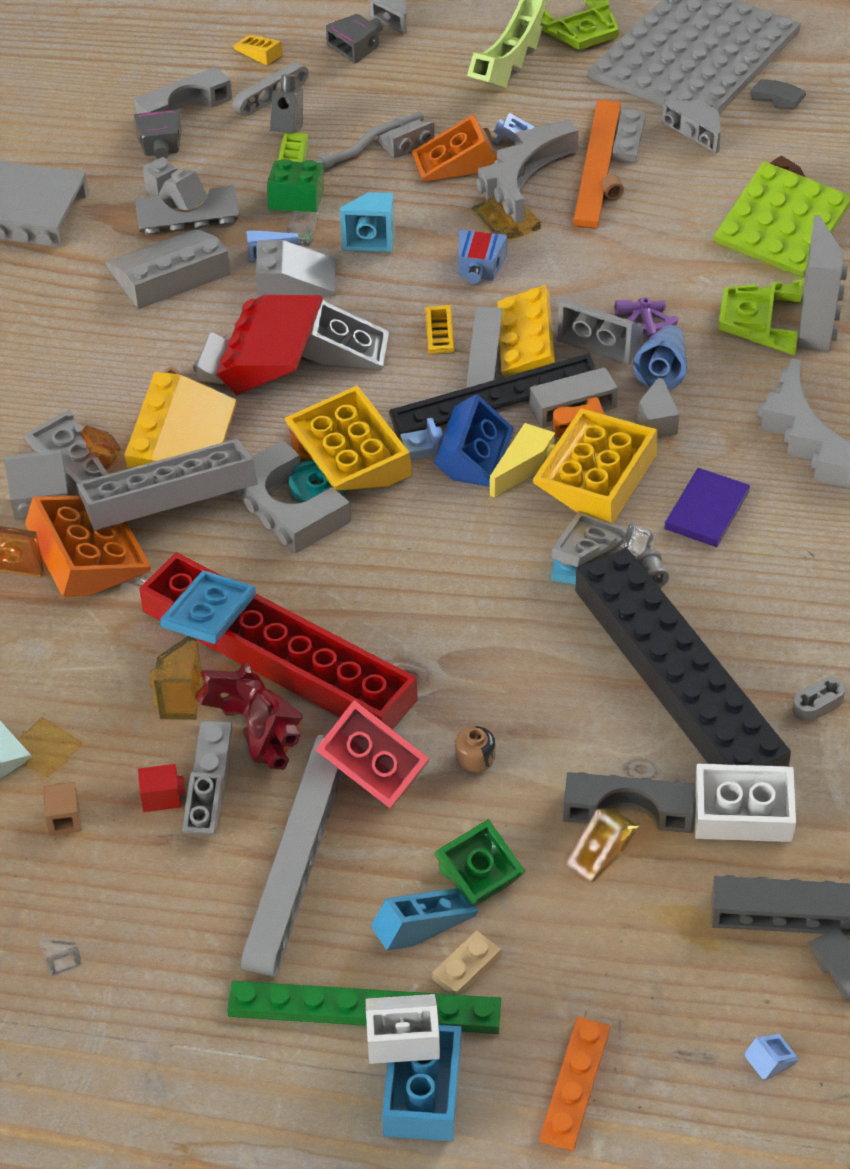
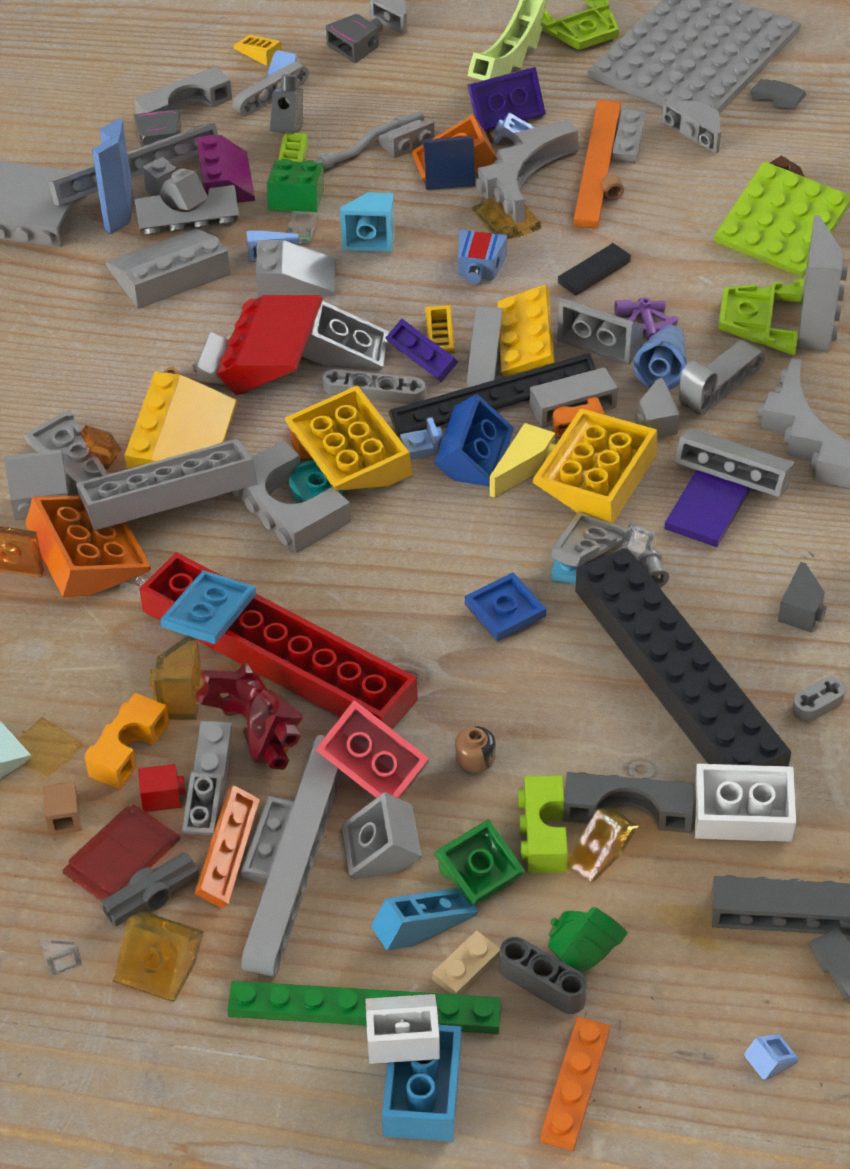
(113, 177): none -> medium blue slope
(119, 851): none -> clear red piece
(137, 720): none -> light orange arch
(149, 889): none -> dark grey piece
(157, 955): none -> clear yellow slope
(173, 149): none -> light grey plate
(225, 165): none -> magenta slope
(227, 847): none -> orange plate
(266, 840): none -> light grey tile
(281, 60): none -> light blue slope
(374, 383): none -> light grey beam
(381, 838): none -> light grey slope
(421, 350): none -> dark purple plate
(449, 162): none -> dark blue tile
(505, 606): none -> blue plate
(509, 93): none -> dark purple tile
(544, 845): none -> lime arch
(548, 988): none -> dark grey beam
(584, 937): none -> green helmet
(594, 269): none -> black tile
(707, 386): none -> light grey beam
(734, 462): none -> light grey brick
(803, 601): none -> dark grey slope

